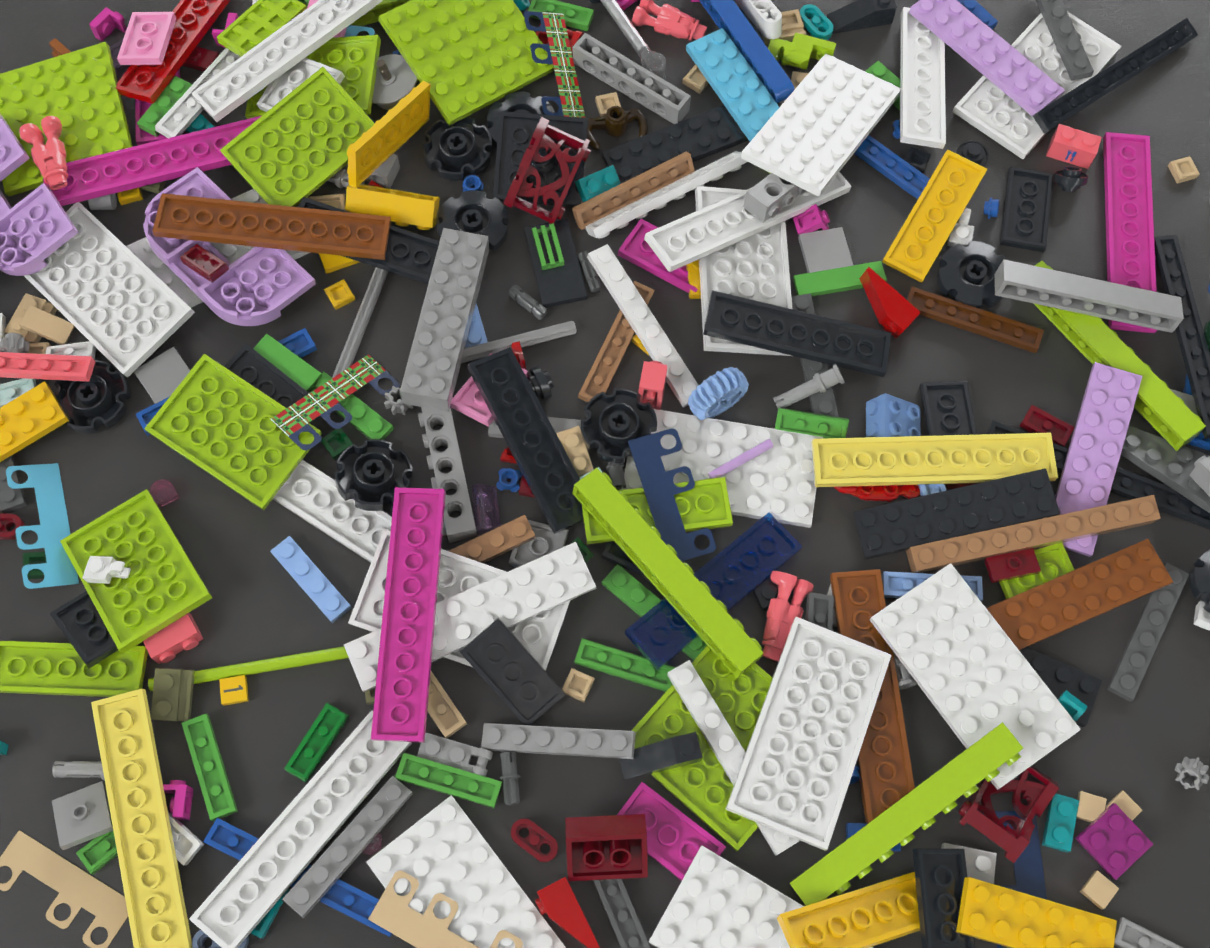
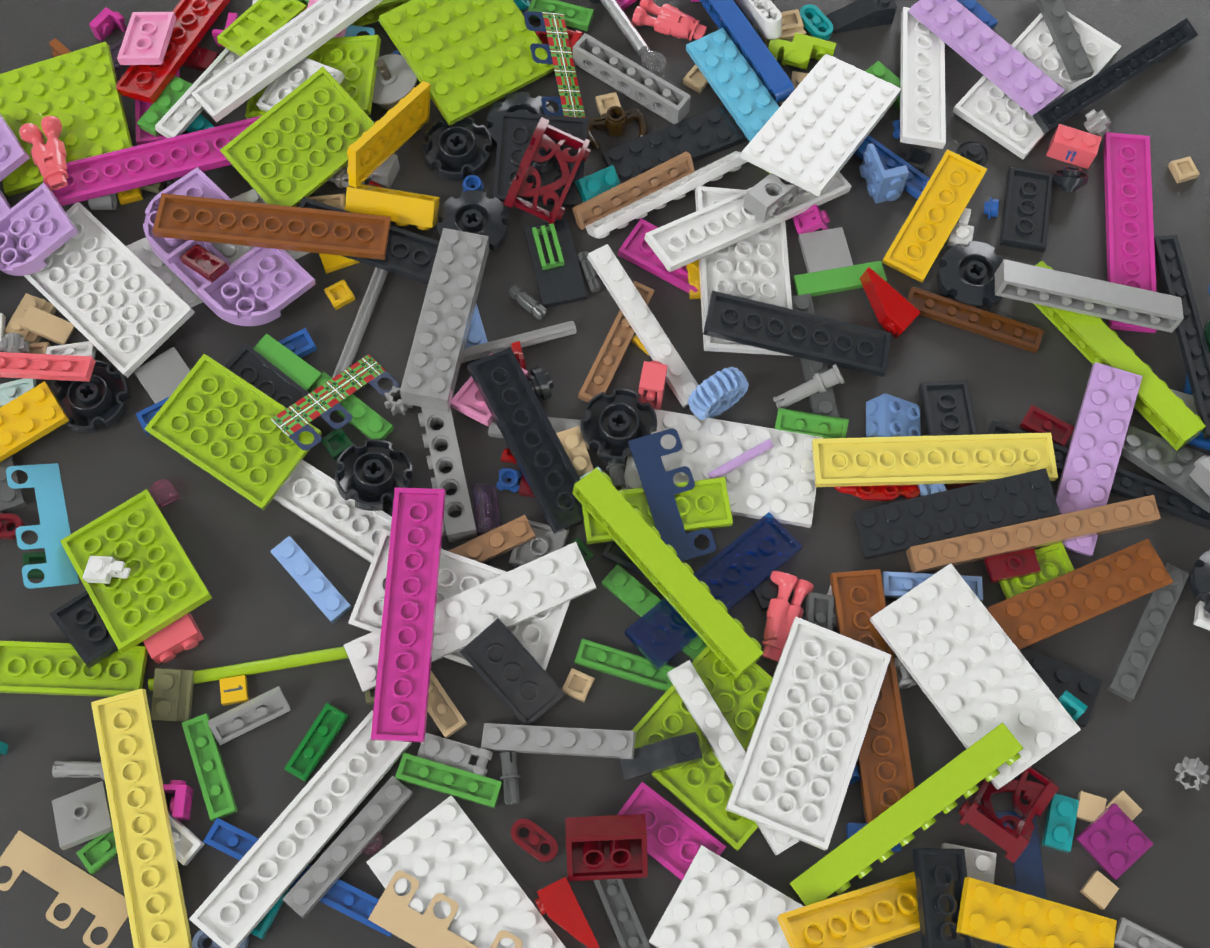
(249, 715): none -> light grey plate
(881, 183): none -> medium blue bracket
(1097, 122): none -> light grey gear

